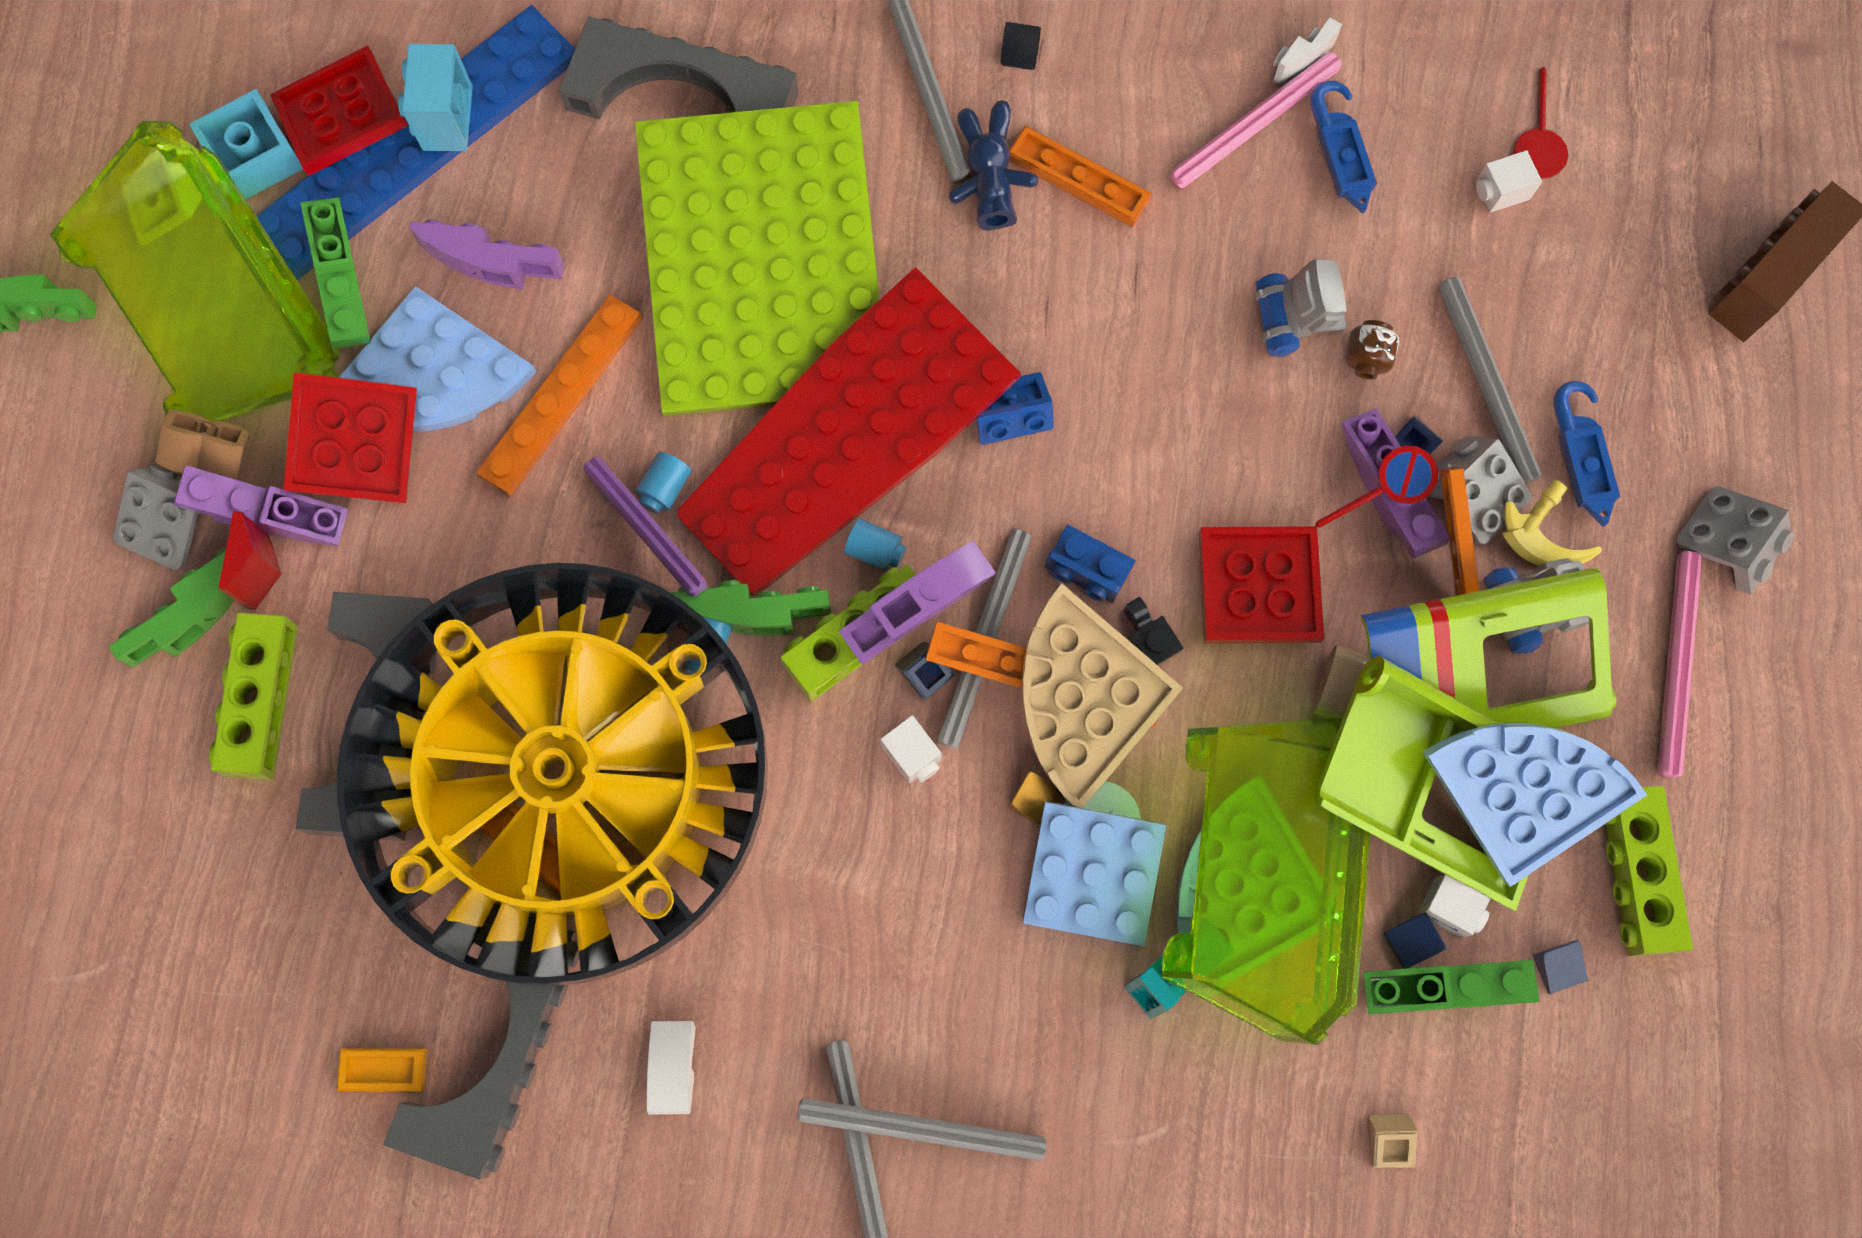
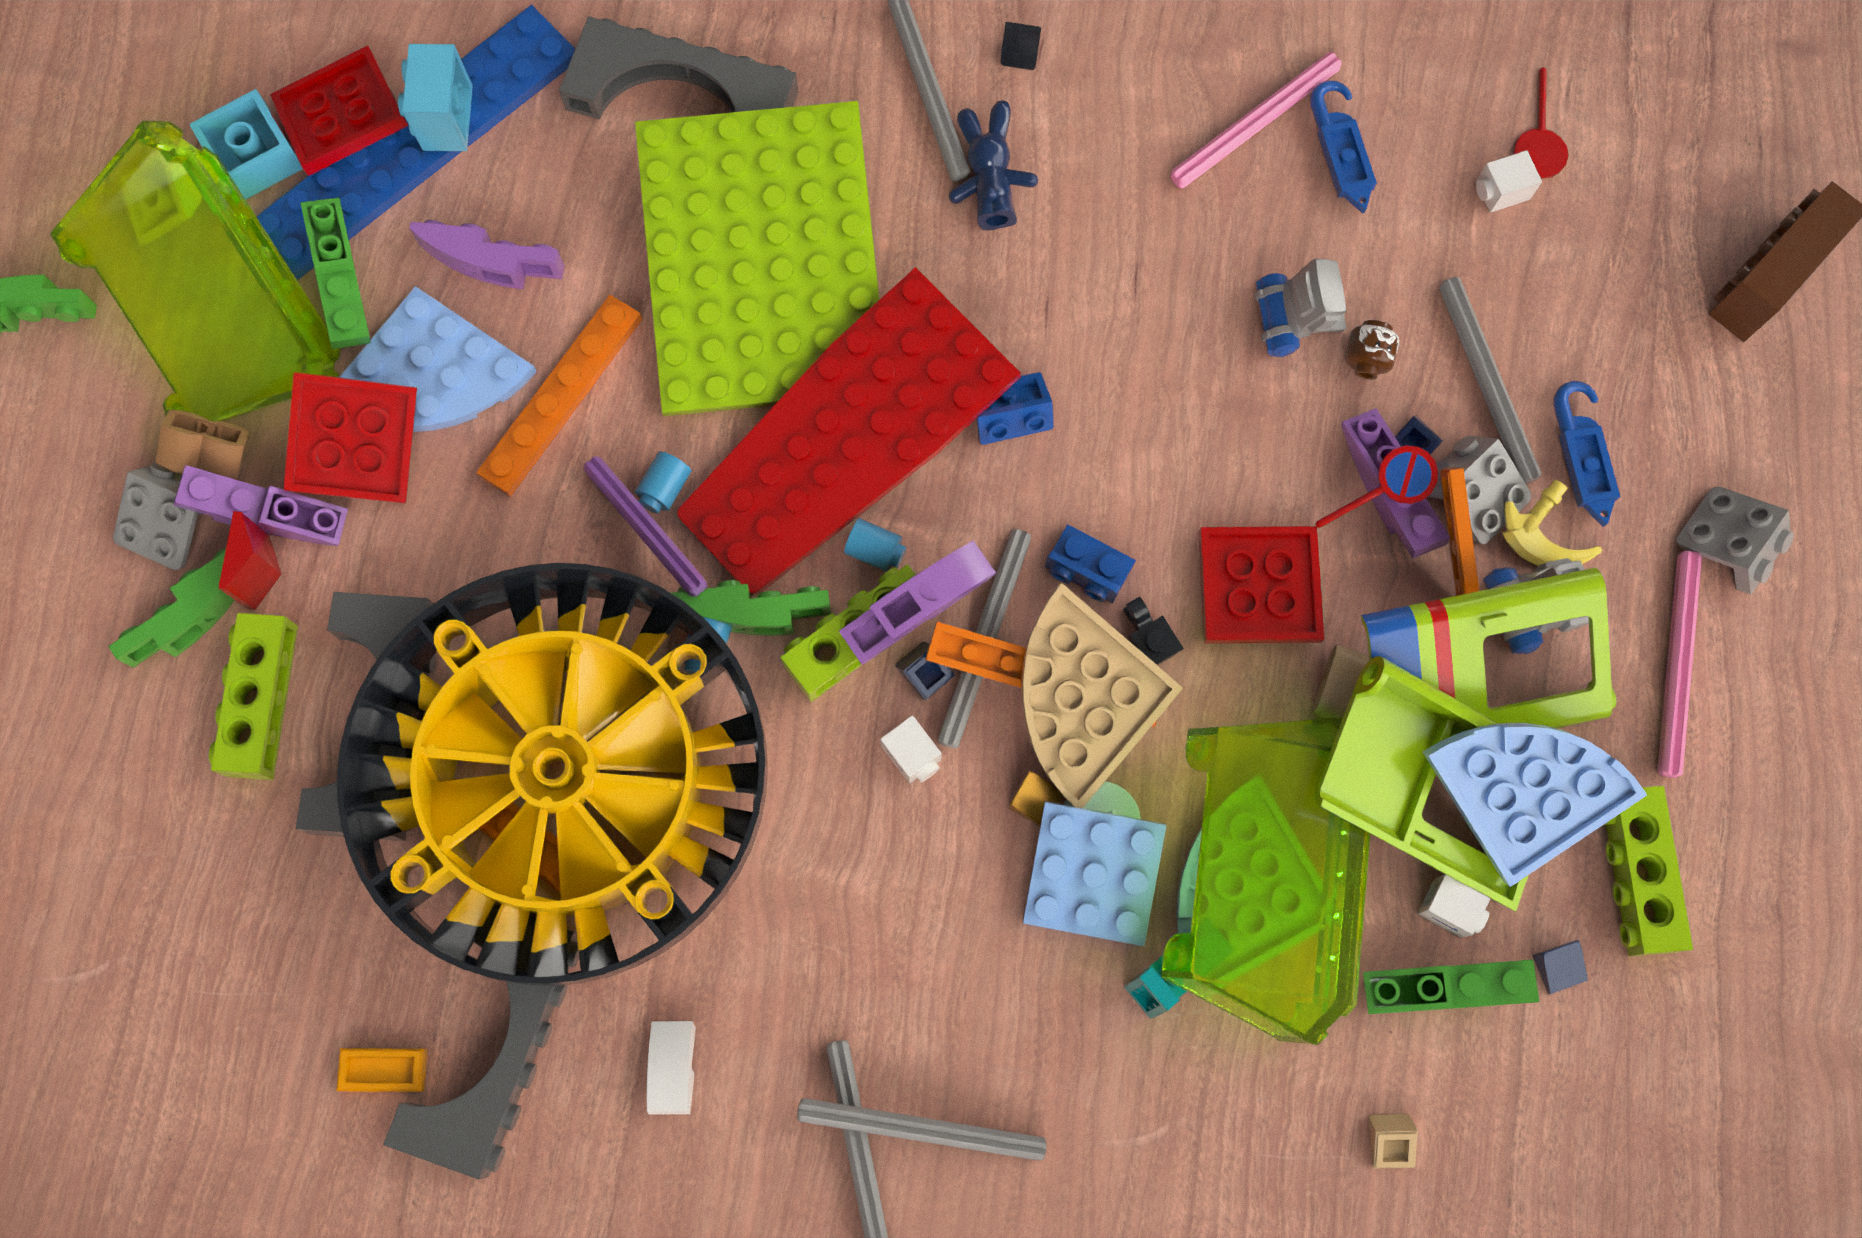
(1079, 176): orange tile -> none
(1304, 53): white slope -> none
(1415, 940): dark blue slope -> none

